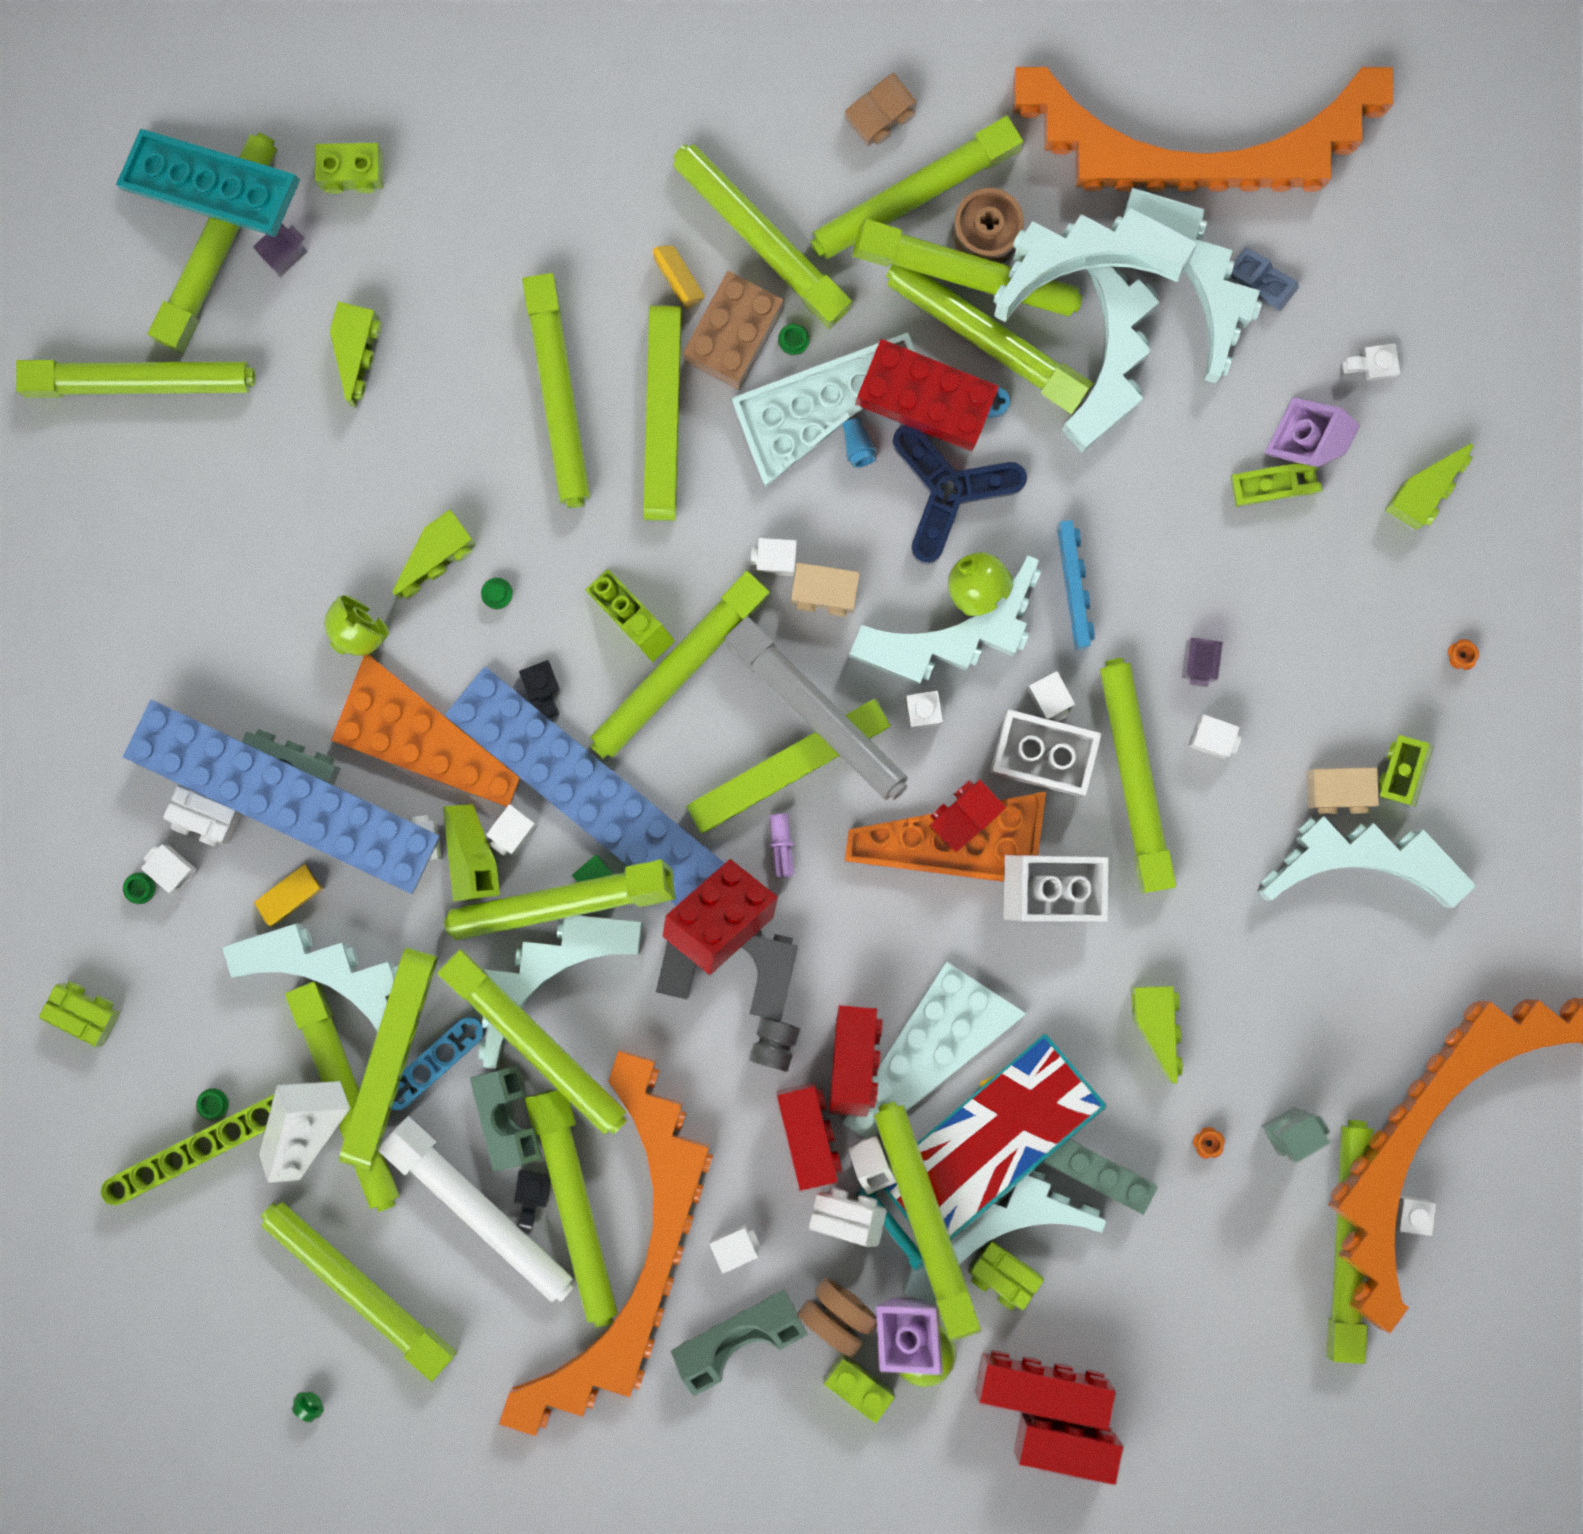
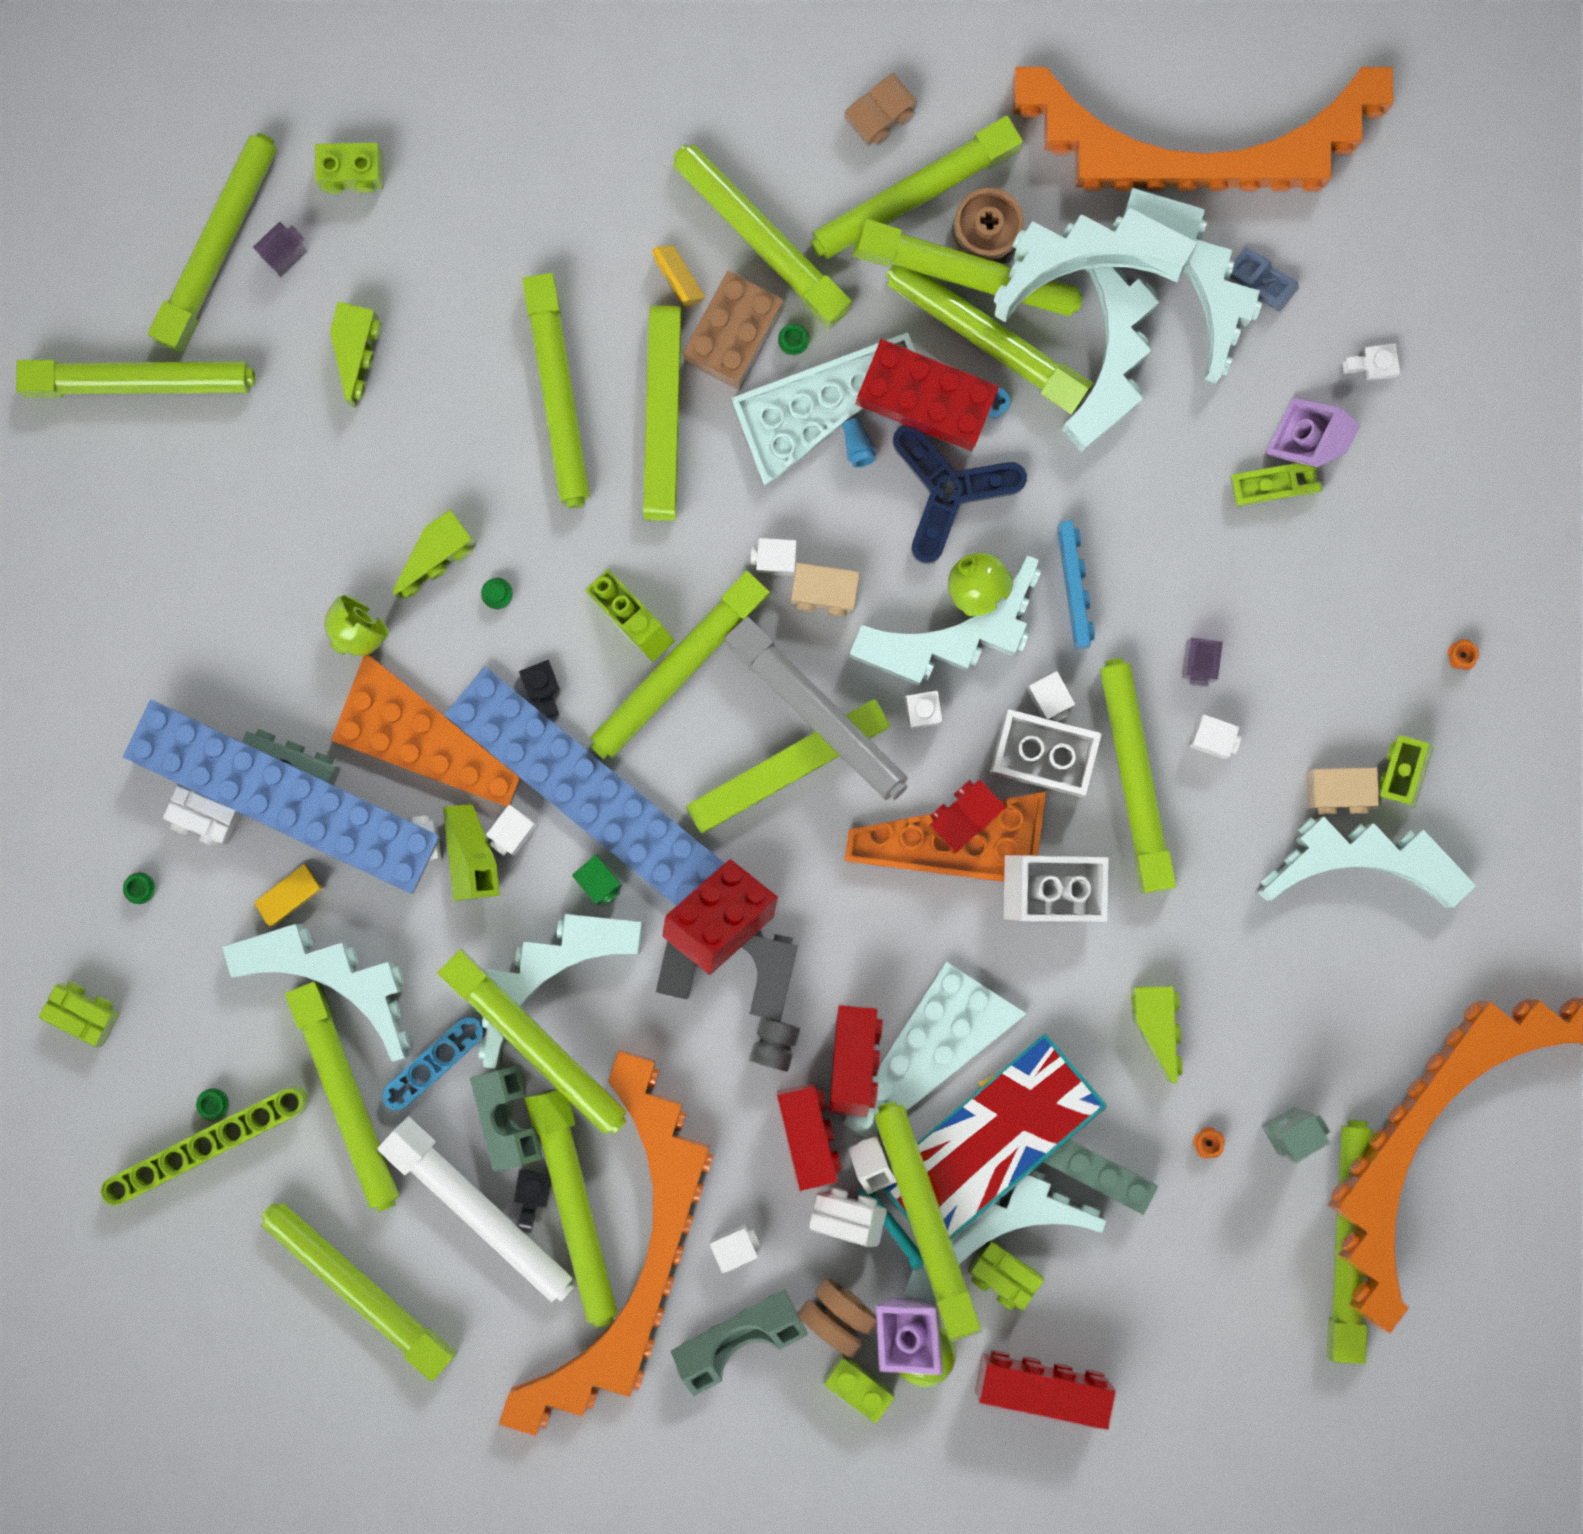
(168, 868): white brick -> none
(208, 182): teal plate -> none
(299, 1127): white wedge -> none
(307, 1406): green plate -> none
(388, 1059): lime beam -> none
(639, 884): lime brick -> none
(781, 845): lavender axle -> none
(1068, 1448): red brick -> none
(1415, 1216): white brick -> none
(1419, 495): lime slope -> none

